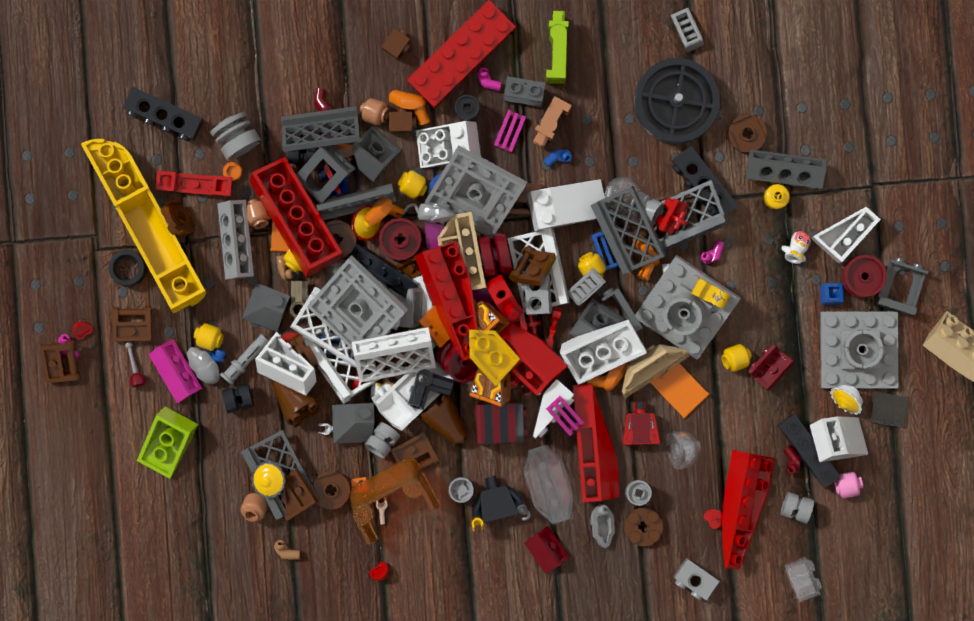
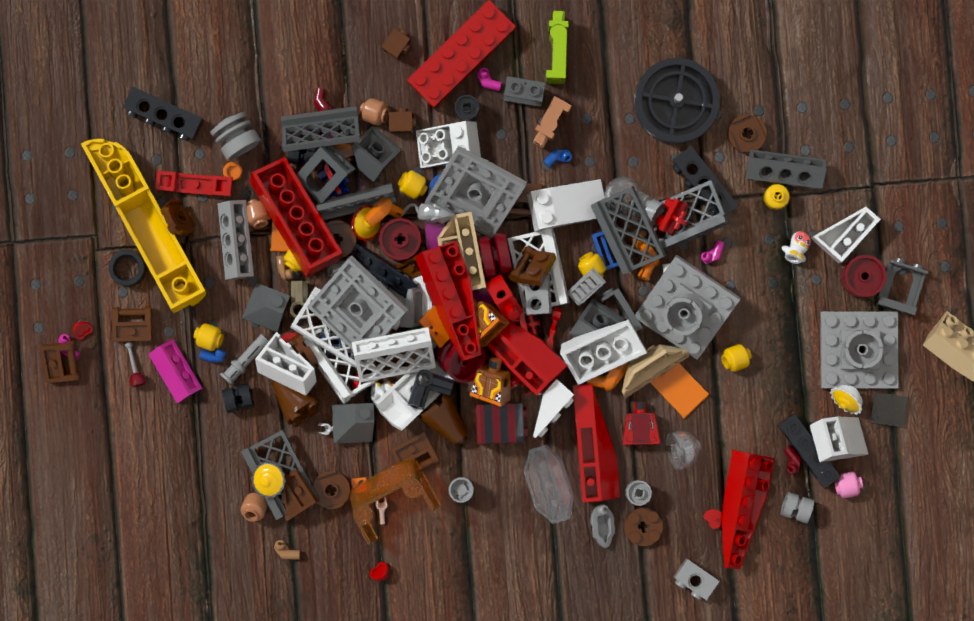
(167, 442): lime slope -> none
(203, 366): light grey arm -> none
(382, 440): light grey wheel -> none
(411, 101): orange arm -> none
(491, 354): yellow tile -> none
(497, 503): black torso -> none
(515, 116): dark pink tile -> none
(546, 550): dark red panel -> none
(573, 424): dark pink tile -> none
(696, 43): light grey slope -> none
(710, 293): yellow leg -> none
(770, 367): dark red bracket -> none
(802, 579): clear brick -> none
(831, 294): blue slope -> none

